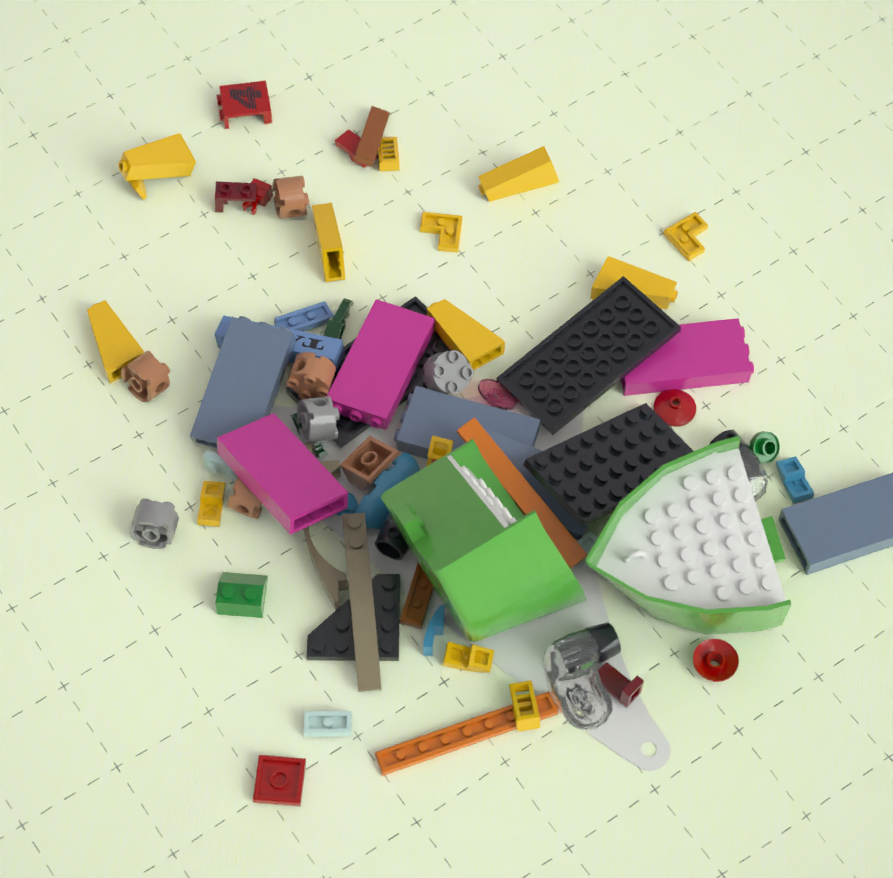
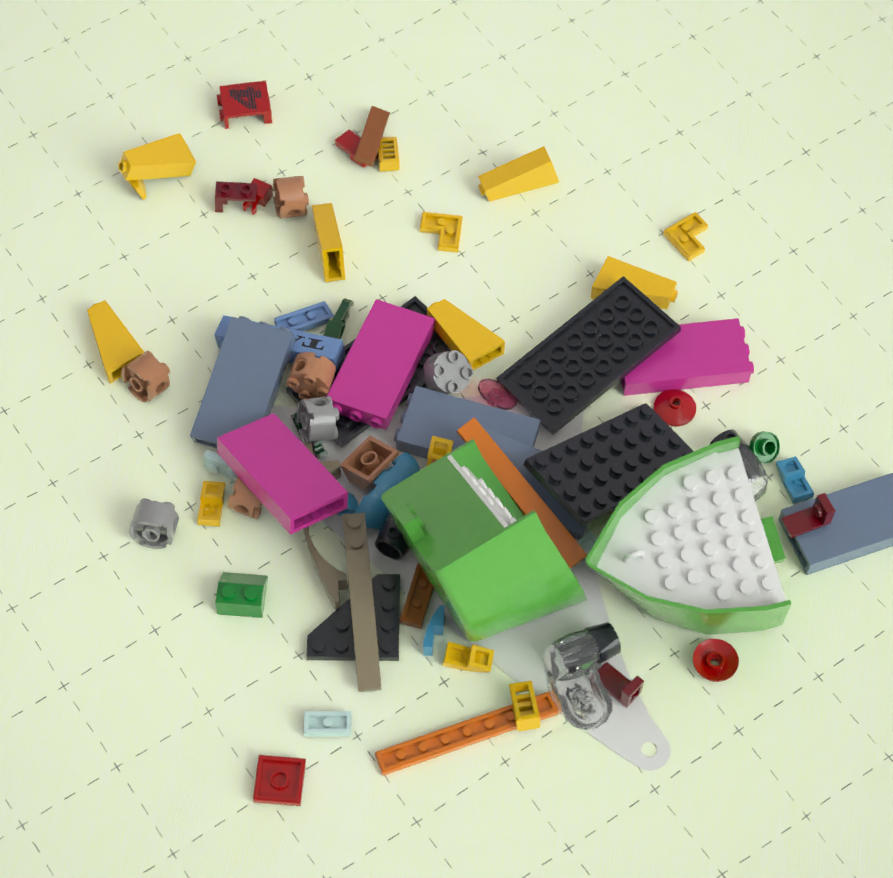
(811, 518): none -> dark red bracket

